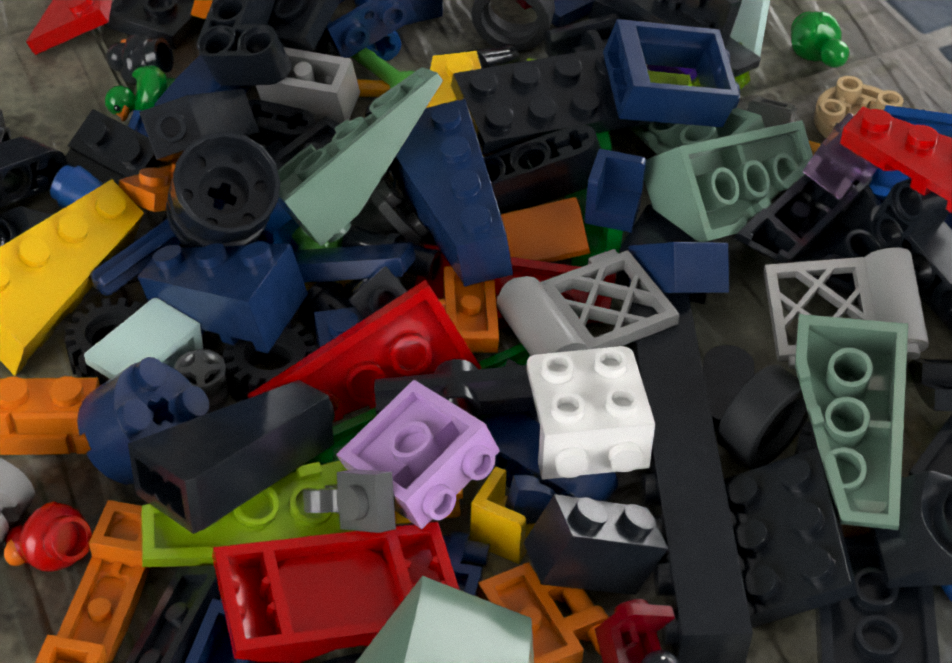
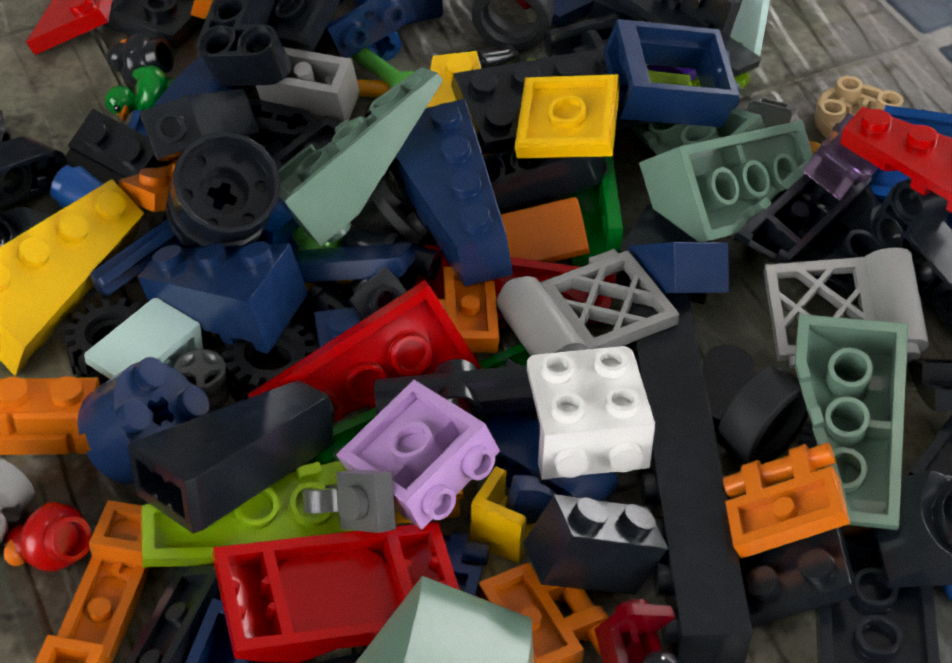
(568, 116): none -> yellow tile
(615, 190): dark blue panel -> none
(787, 510): none -> orange plate
(819, 38): green animal -> none

